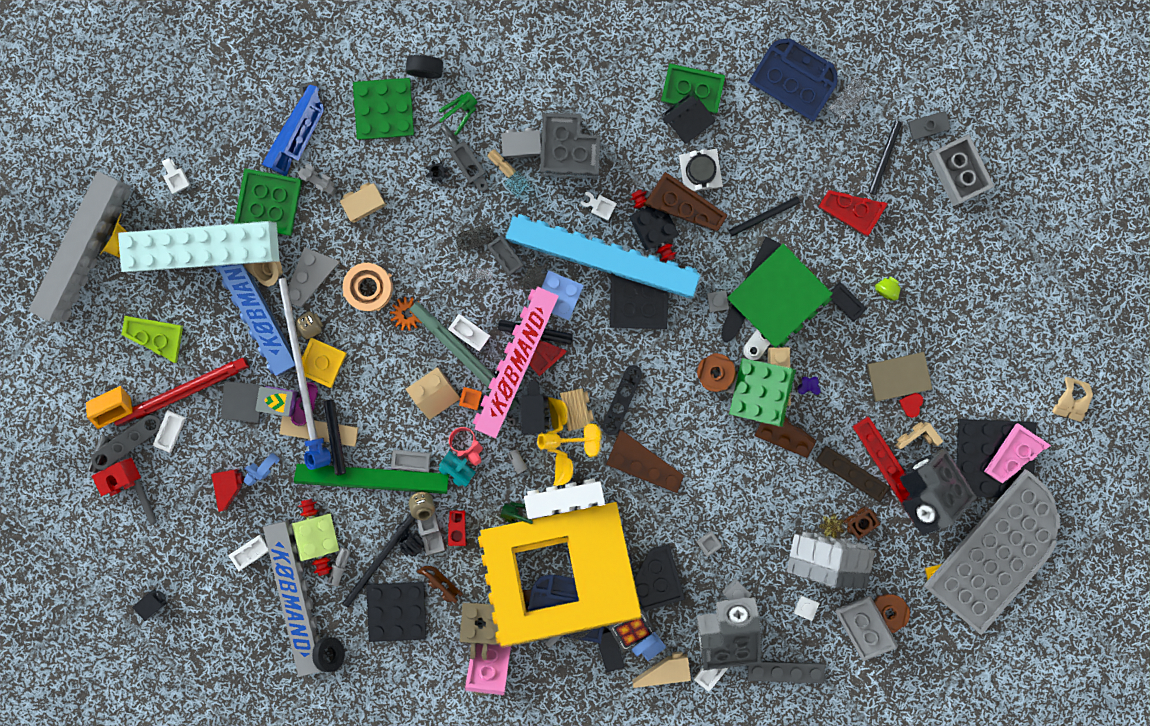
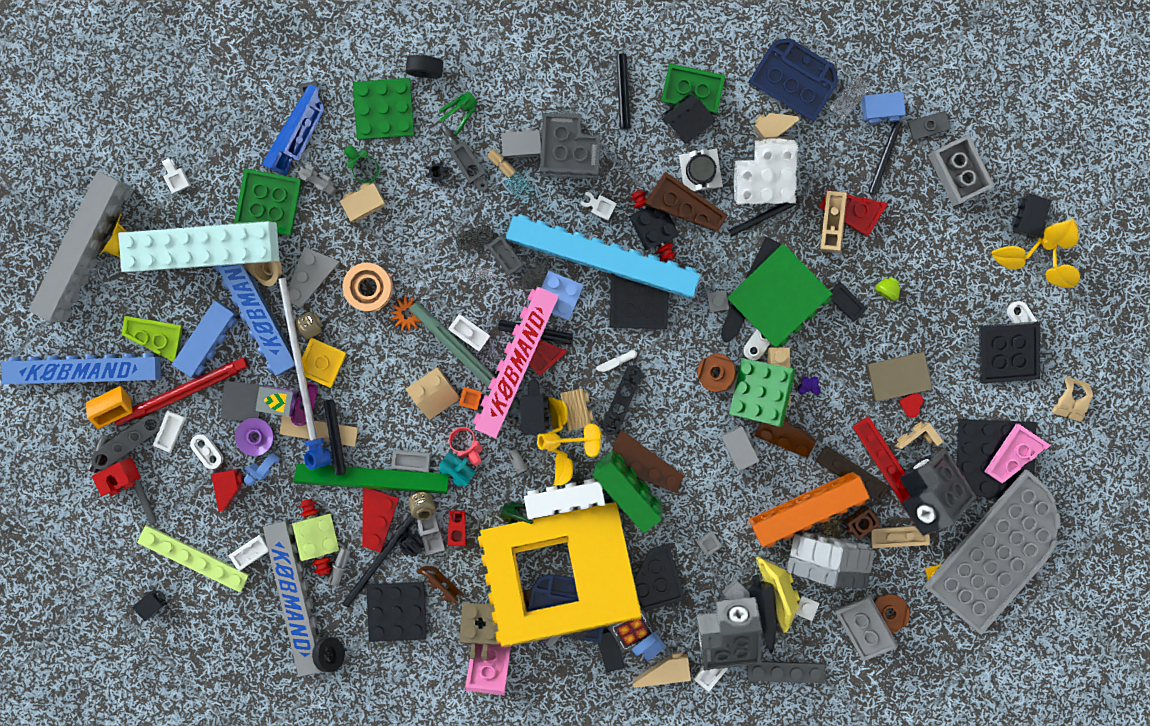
(81, 370): none -> medium blue brick
(193, 558): none -> yellowish green plate
(205, 339): none -> medium blue brick
(205, 453): none -> white plate
(245, 440): none -> medium lavender dish
(352, 153): none -> green piece
(377, 517): none -> red wing
(617, 361): none -> white piece
(623, 93): none -> black axle
(628, 491): none -> green brick
(740, 448): none -> light grey brick
(766, 605): none -> black piece
(768, 174): none -> white piece
(774, 124): none -> tan slope
(785, 595): none -> light yellow wedge
(808, 509): none -> orange brick
(833, 222): none -> tan slope
(882, 107): none -> medium blue brick
(897, 537): none -> tan plate
(1009, 352): none -> black plate
(1024, 315): none -> white plate
(1031, 216): none -> black brick
(1065, 235): none -> yellow plant

